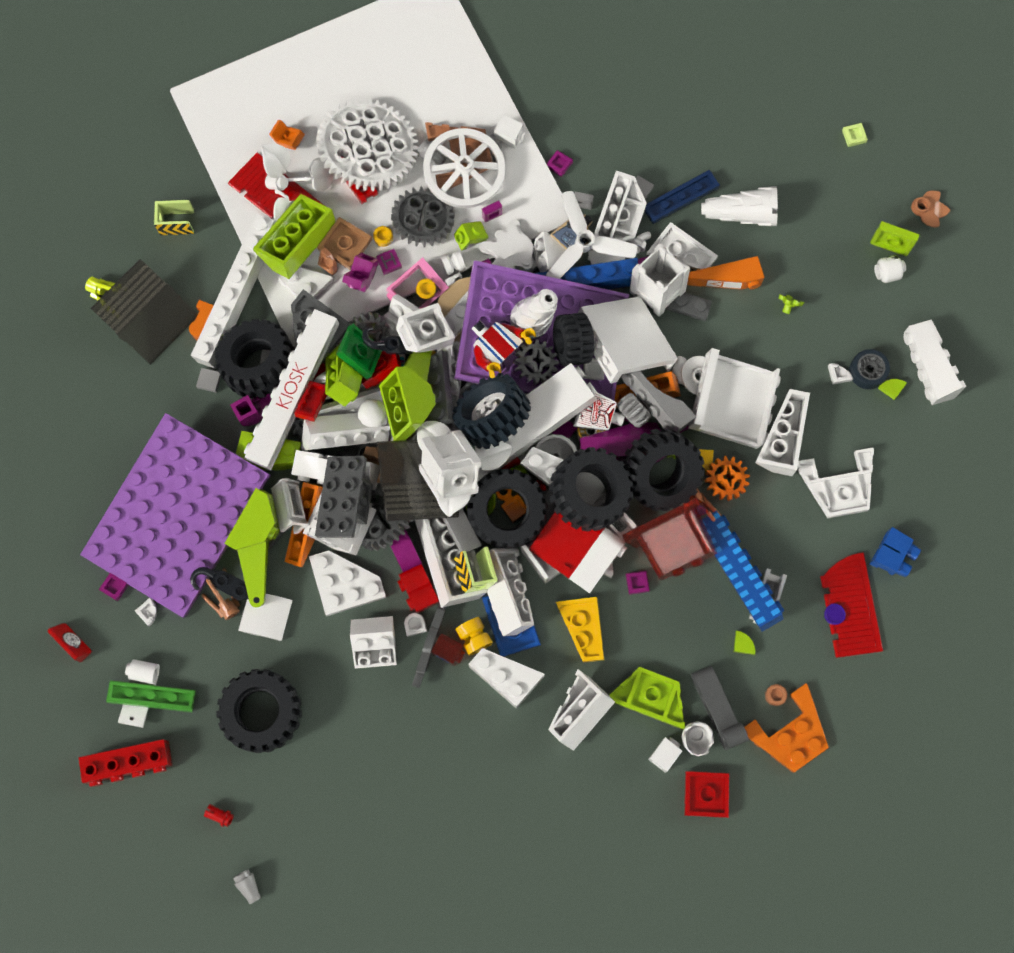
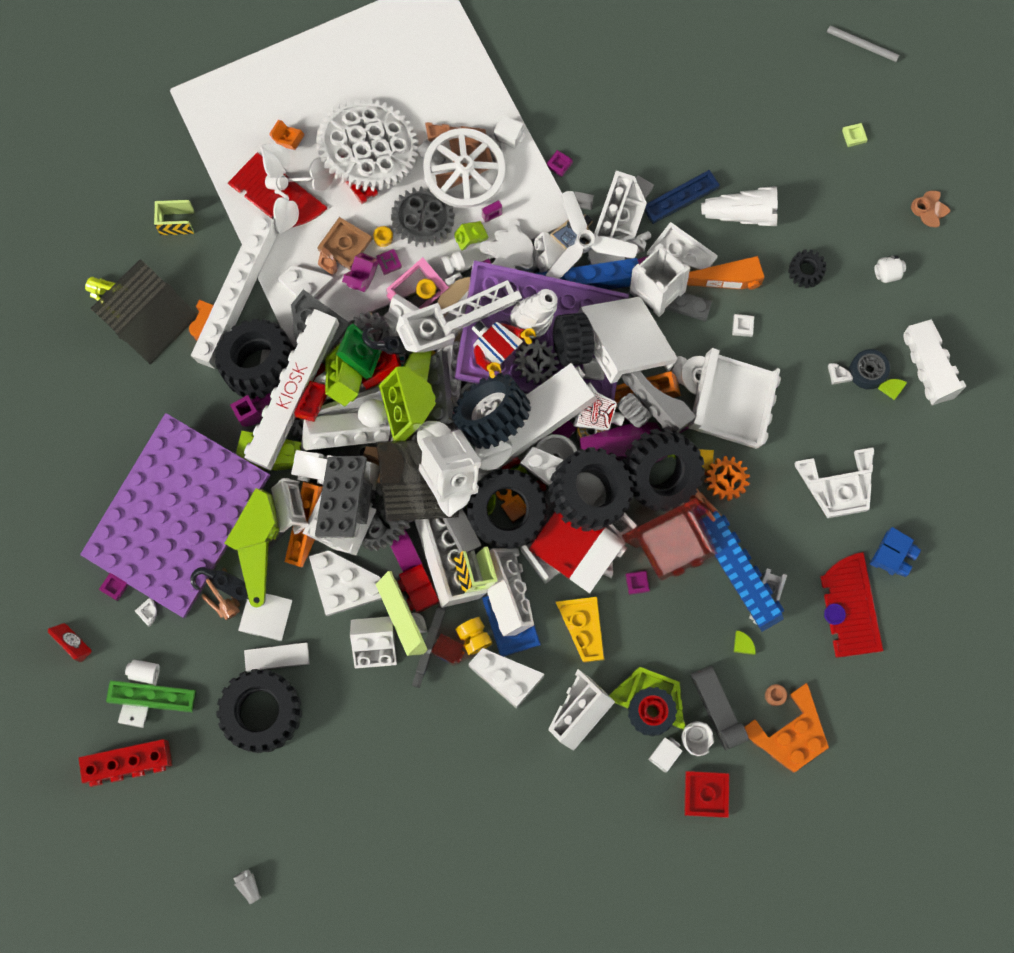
(208, 380): light grey tile -> none
(219, 815): red pin -> none
(277, 657): none -> white tile
(295, 235): lime slope -> none
(400, 615): none -> yellowish green panel
(496, 305): none -> white fence
(665, 711): none -> black wheel
(743, 325): none -> white tile
(784, 440): white wedge -> none
(789, 303): lime plant -> none
(815, 261): none -> black tyre
(862, 43): none -> light grey bar
(894, 238): lime plate -> none

